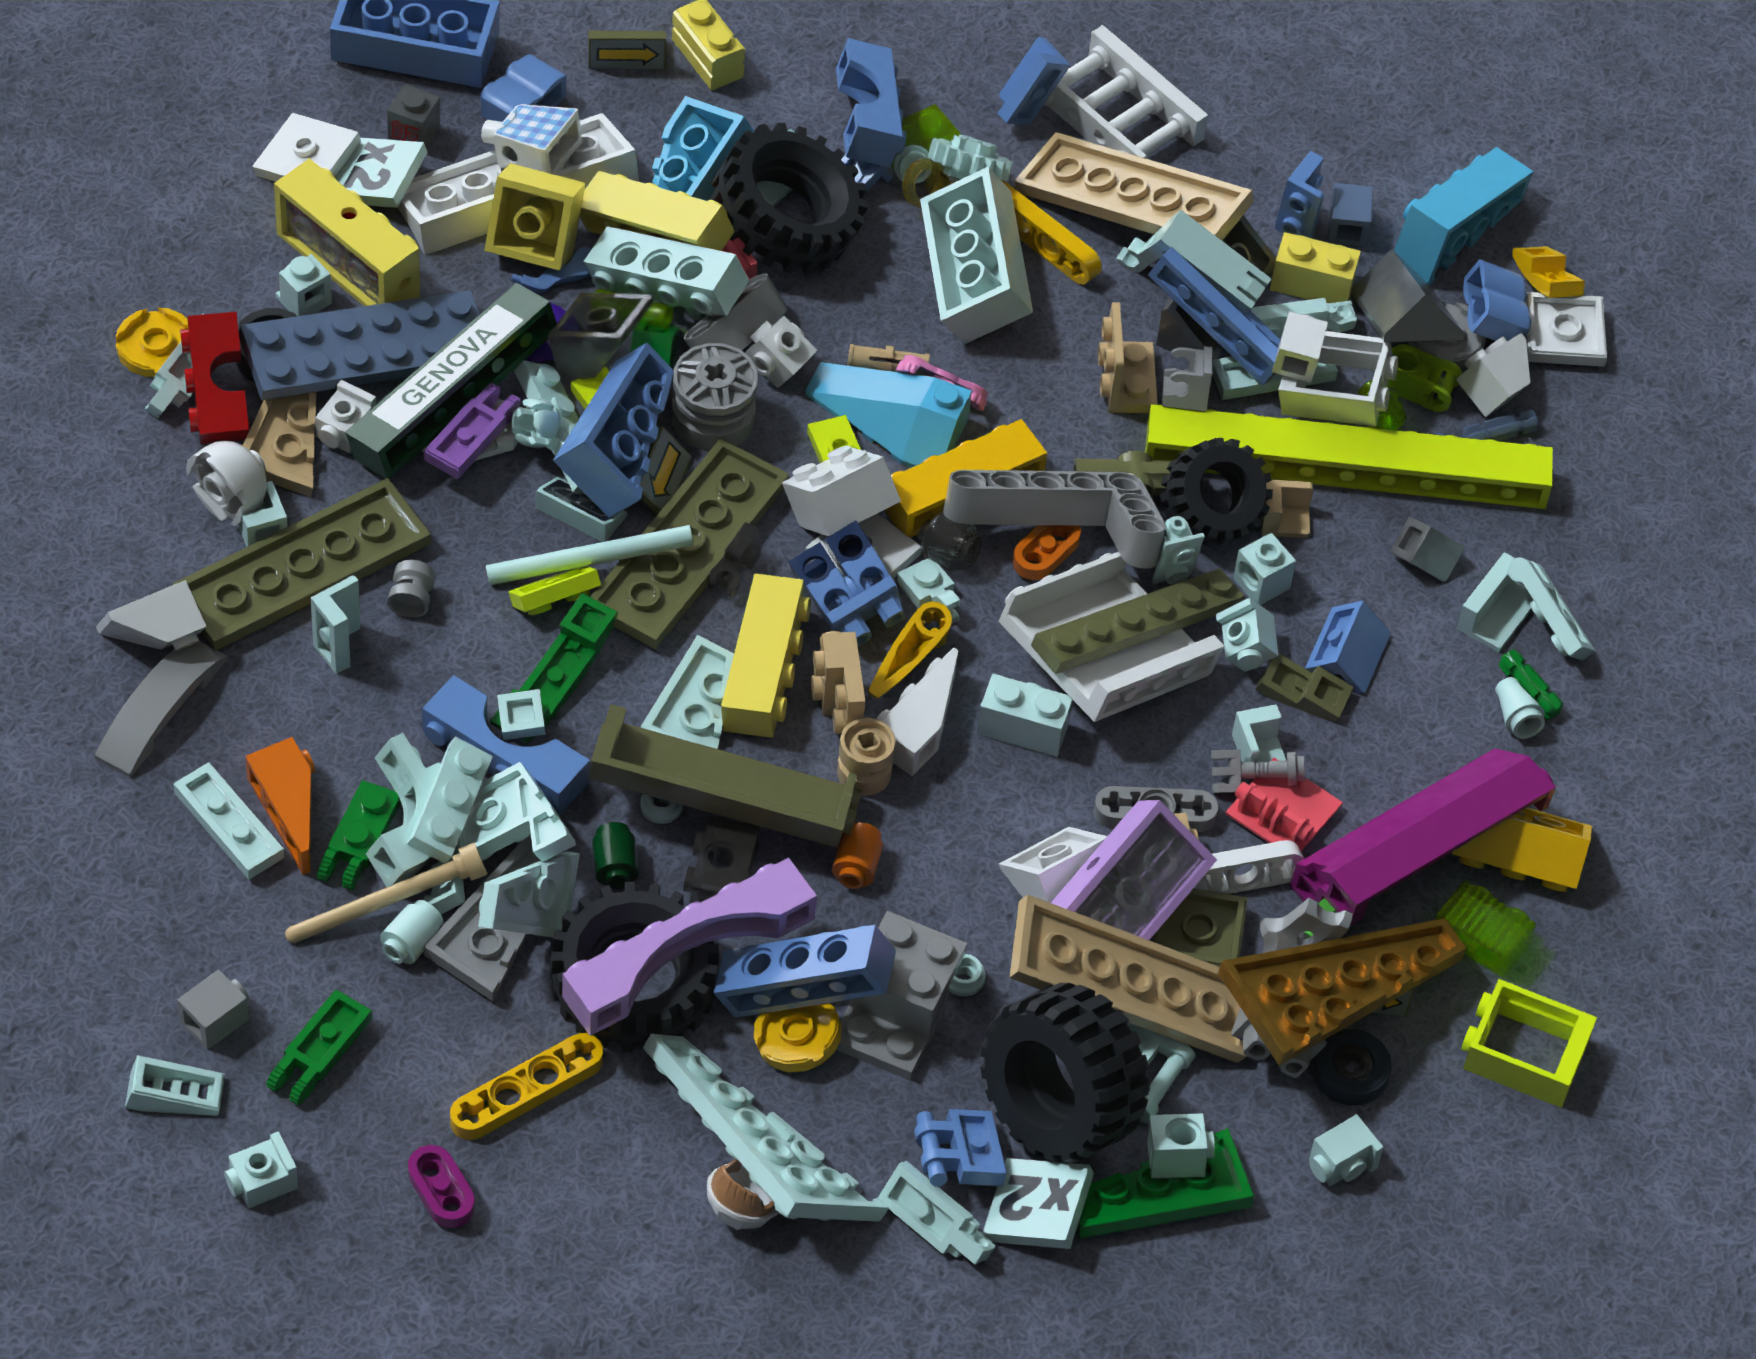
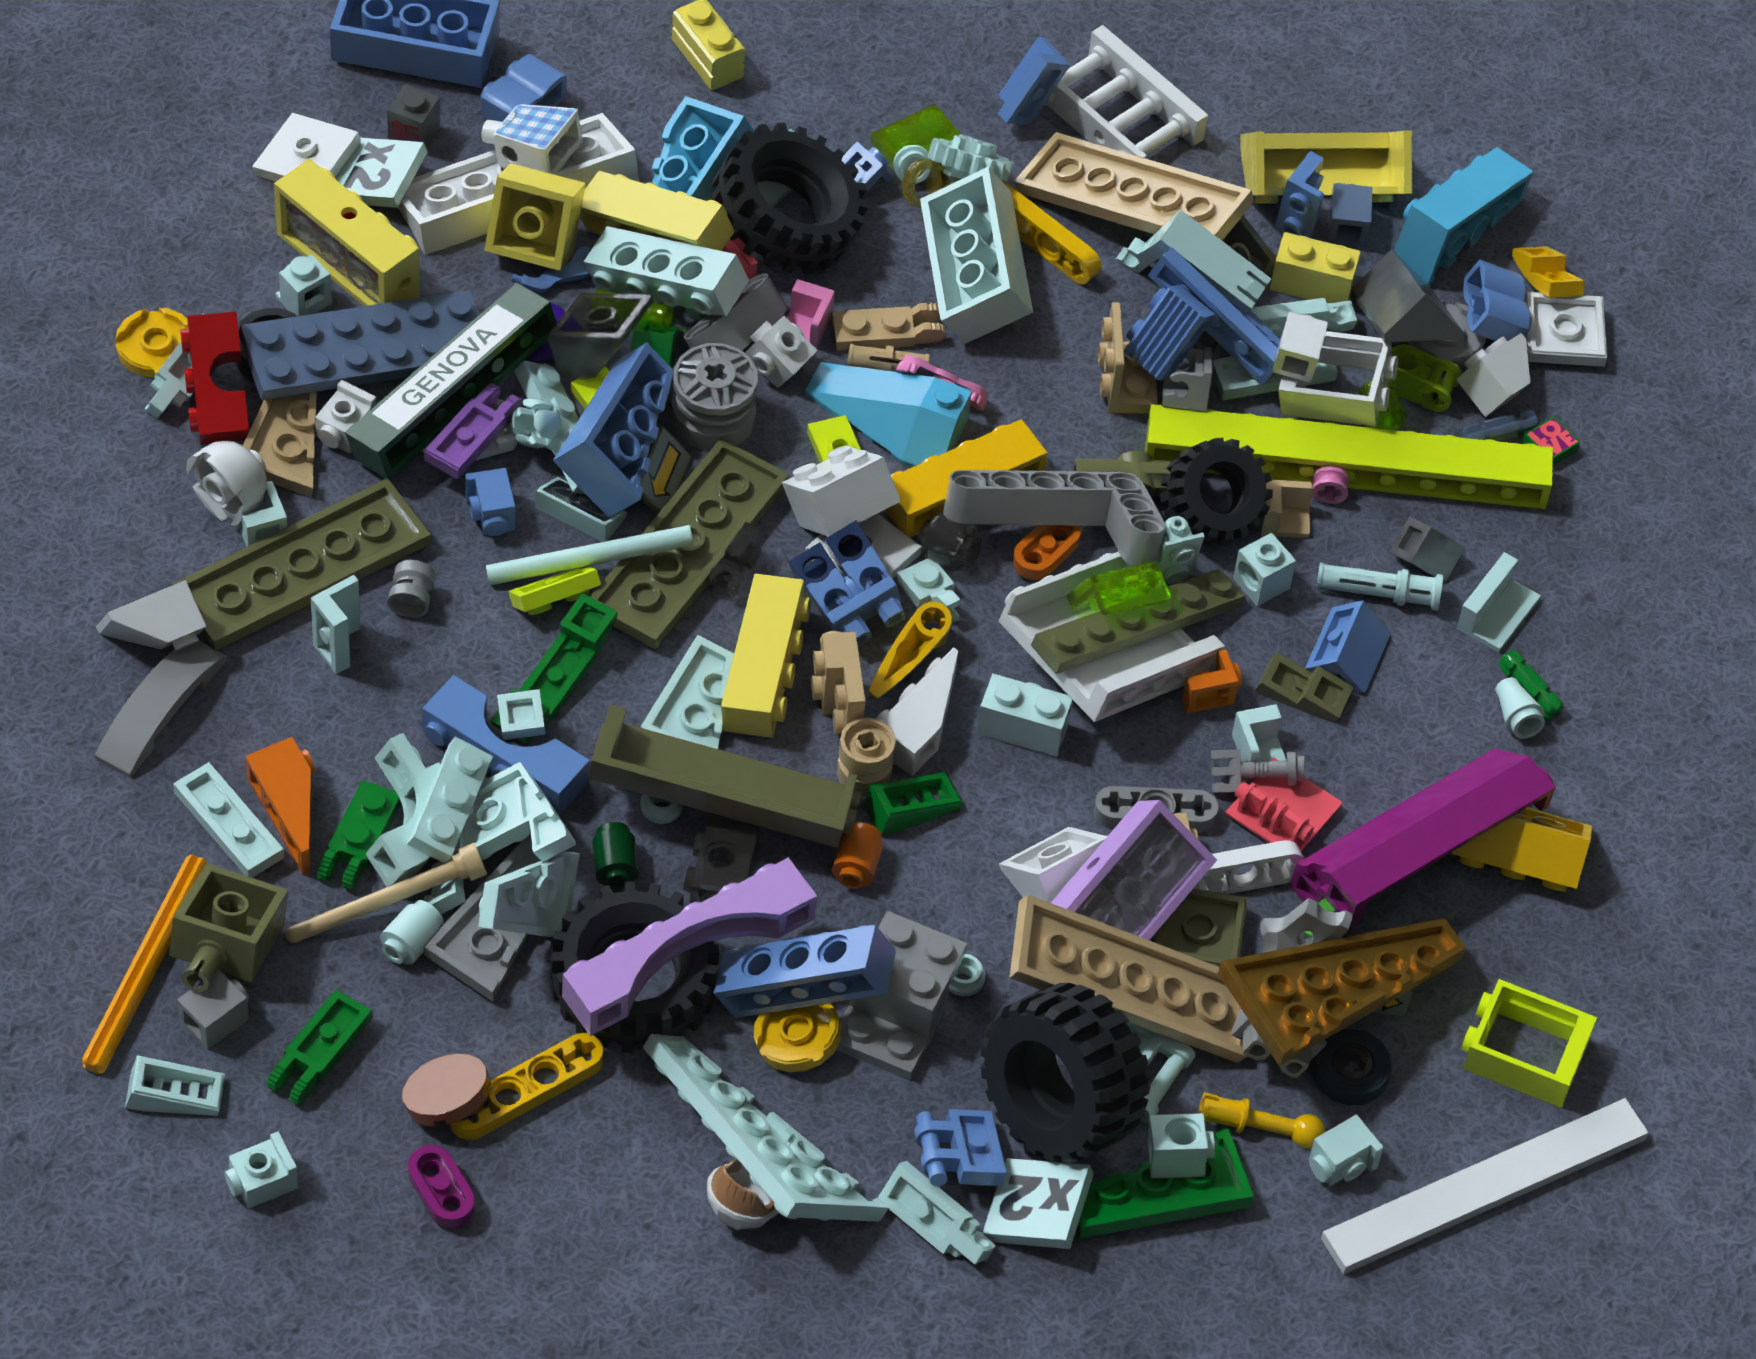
(140, 971): none -> light orange axle
(226, 926): none -> olive brick
(446, 1089): none -> tile
(491, 501): none -> medium blue brick
(626, 49): panel -> none
(811, 309): none -> bright pink panel
(875, 124): medium blue arch -> none
(887, 327): none -> tan hinge
(890, 816): none -> green slope
(1121, 589): none -> clear neon green bracket
(1168, 331): none -> medium blue brick
(1213, 689): none -> orange bracket
(1238, 1115): none -> yellow pin
(1248, 634): light aqua brick -> none
(1330, 485): none -> bright pink bush
(1360, 159): none -> light yellow windscreen
(1405, 584): none -> light aqua pin
(1484, 1186): none -> white tile
(1488, 929): clear neon green brick -> none
(1550, 607): light aqua plate -> none
(1553, 434): none -> tile

